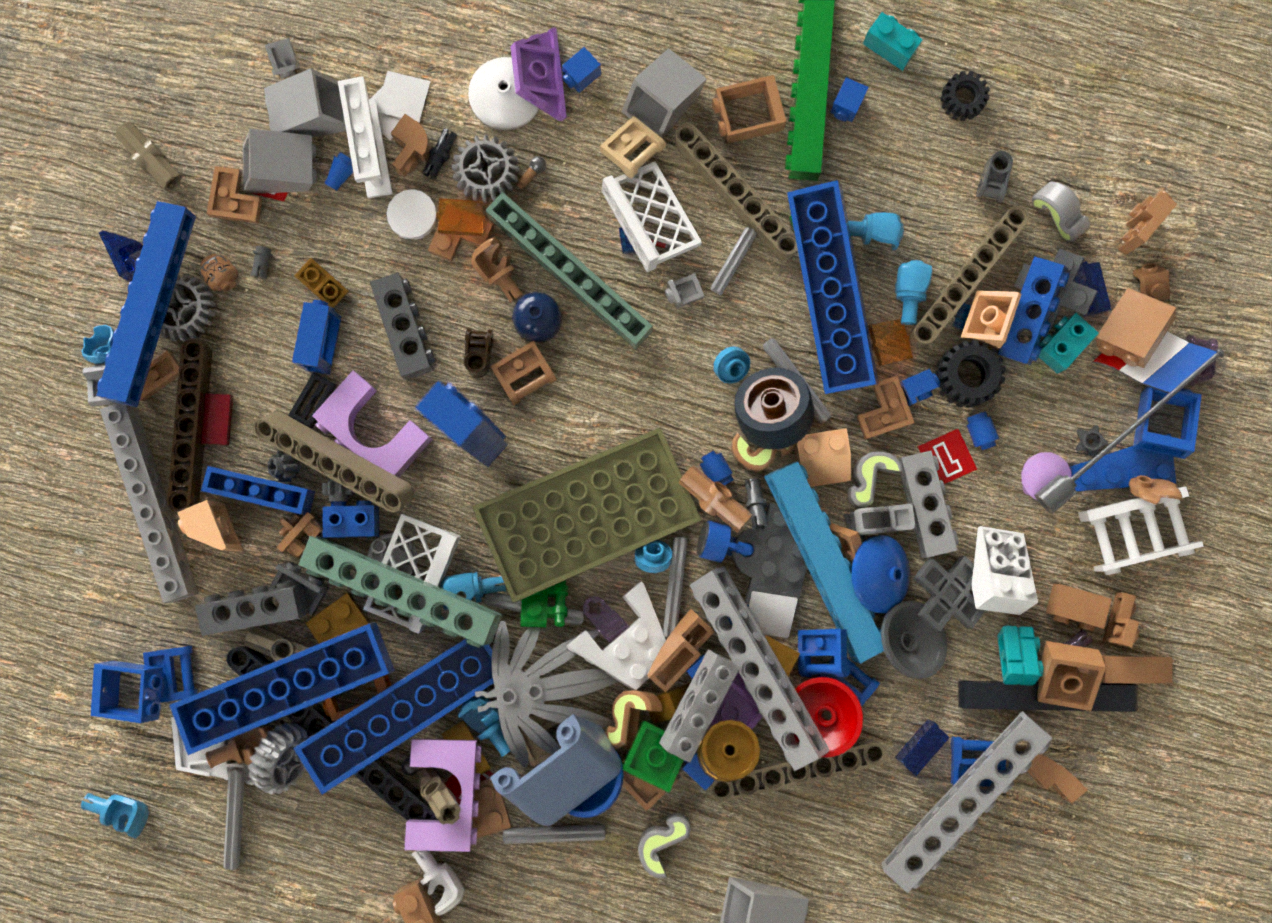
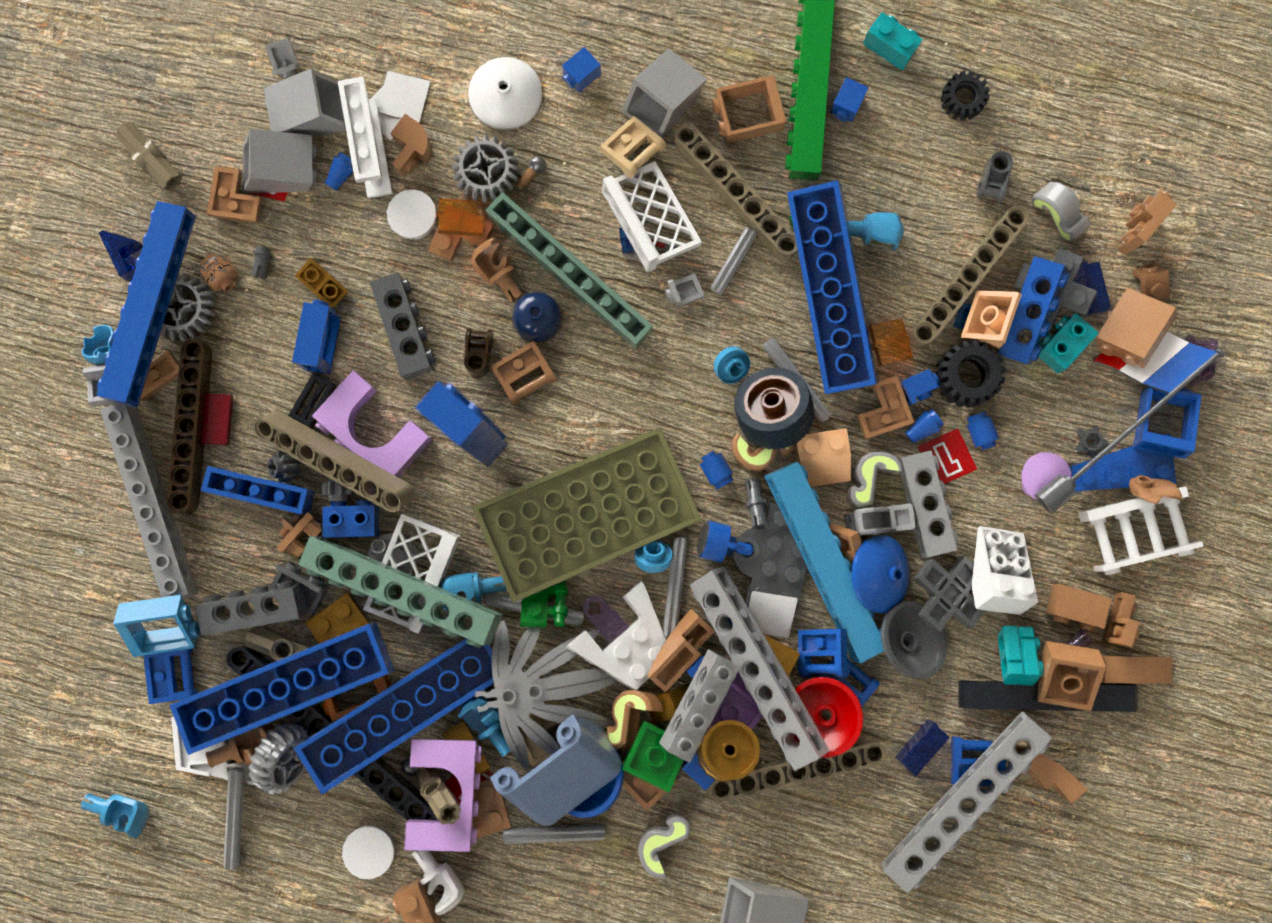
(105, 703): blue window -> none
(142, 643): none -> dark azure window
(210, 524): light nougat slope -> none
(368, 852): none -> white tile
(439, 154): black pin -> none
(539, 72): medium lavender wing -> none
(715, 498): medium nougat piece -> none
(910, 288): dark azure piece -> none
(924, 426): none -> blue cone

